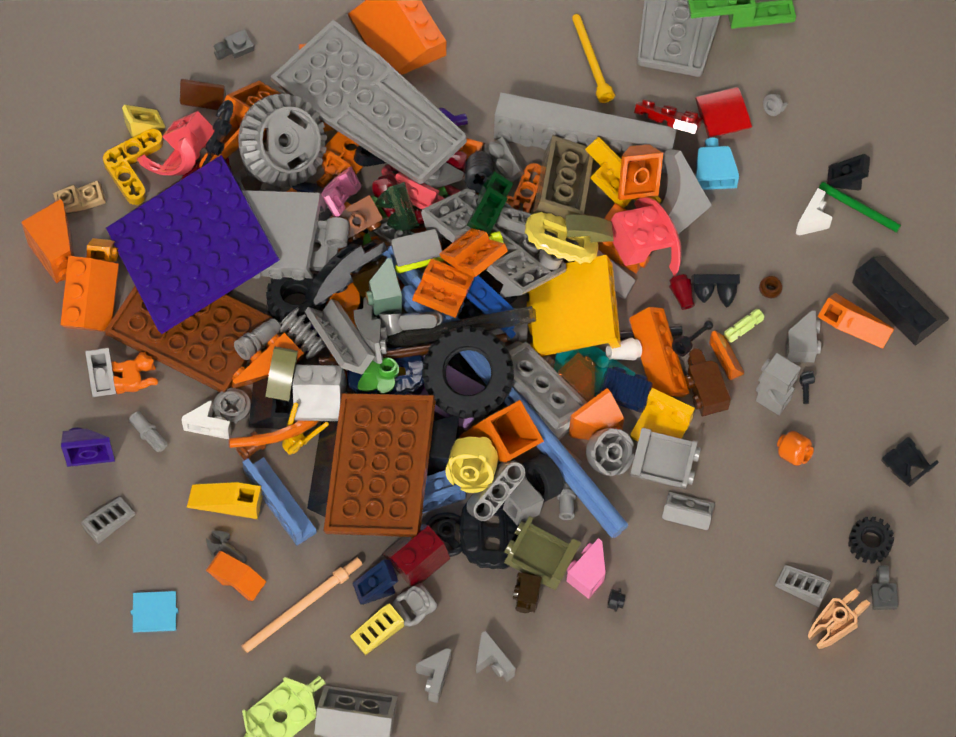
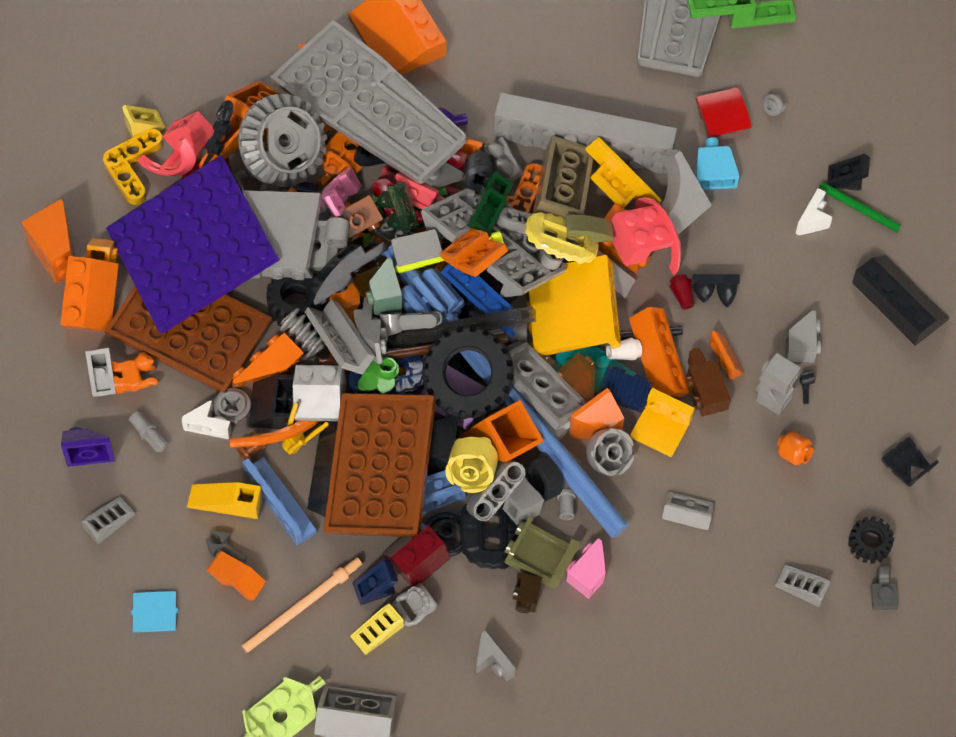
(81, 198): tan slope -> none
(201, 94): reddish brown slope -> none
(235, 44): dark grey plate -> none
(253, 342): light grey axle -> none
(281, 373): slope -> none
(435, 667): light grey slope -> none
(443, 288): orange slope -> none
(604, 91): yellow piece -> none
(616, 599): black plate -> none
(640, 172): orange slope -> none
(665, 459): light grey panel -> none
(685, 121): red plate -> none
(686, 341): black hinge -> none
(744, 325): yellowish green axle -> none
(773, 282): reddish brown plate -> none
(837, 619): light nougat hinge -> none
(855, 321): orange slope -> none

